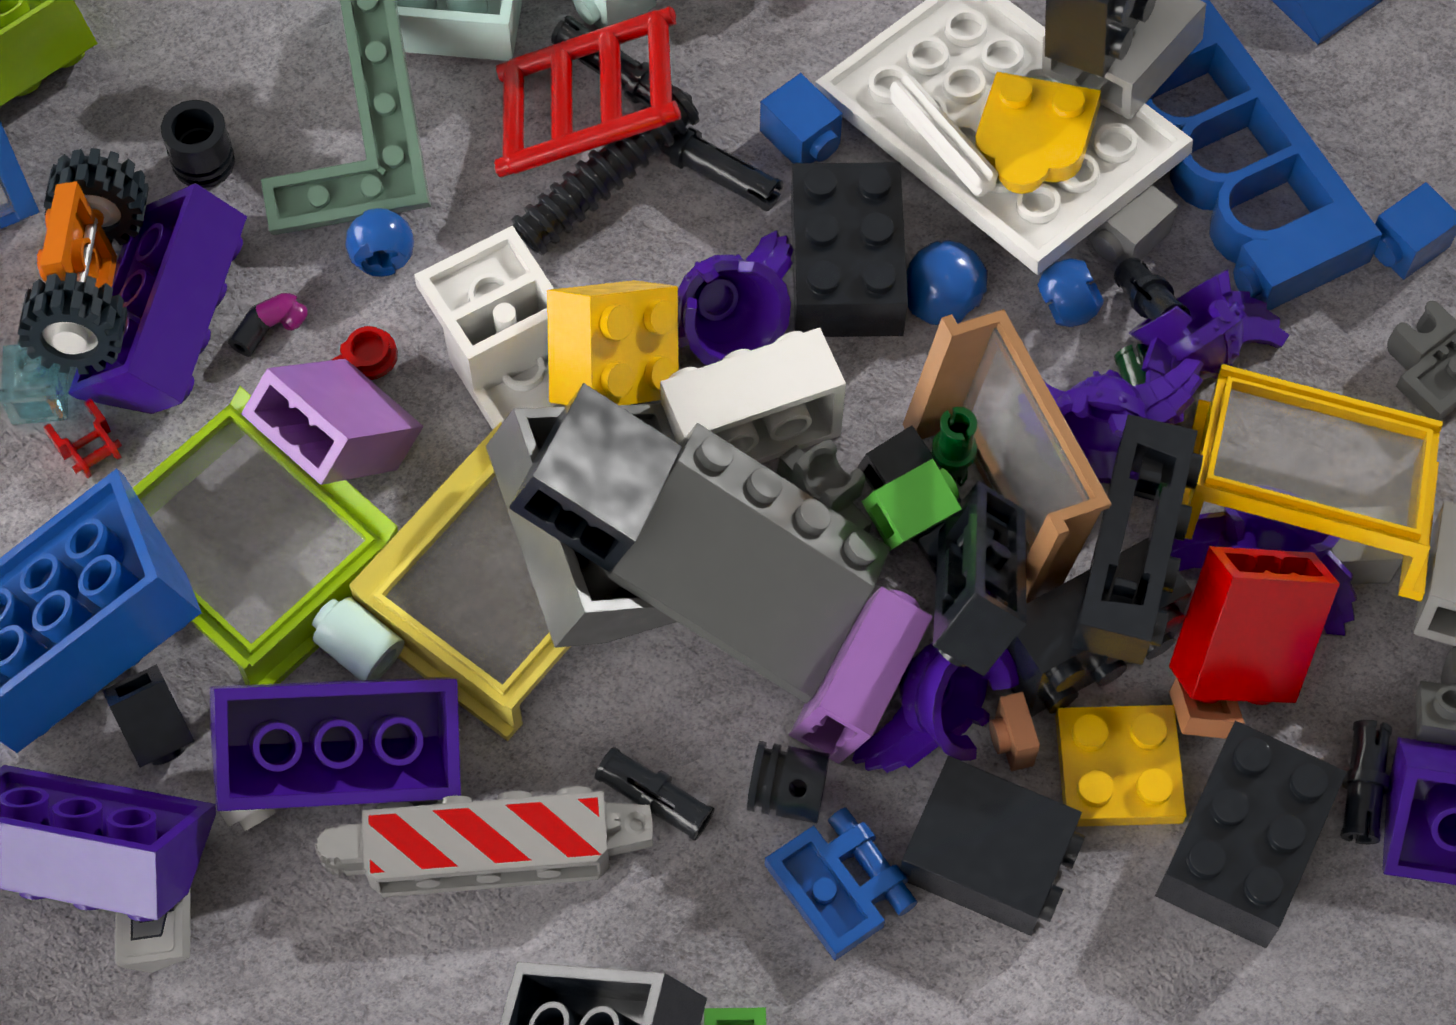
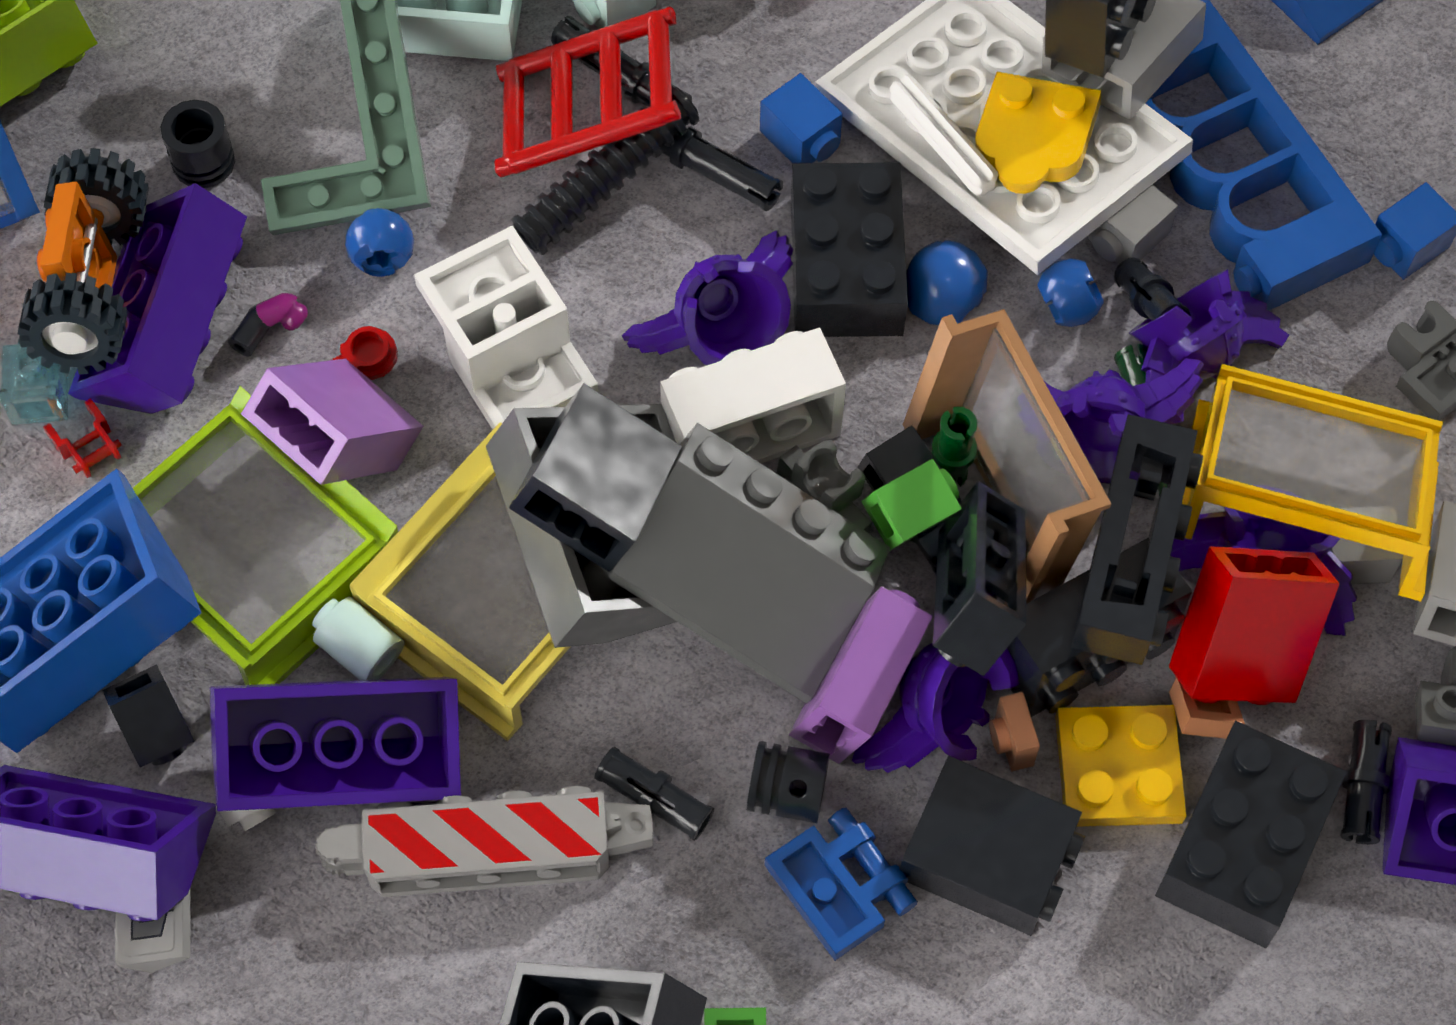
(612, 339): yellow brick -> none

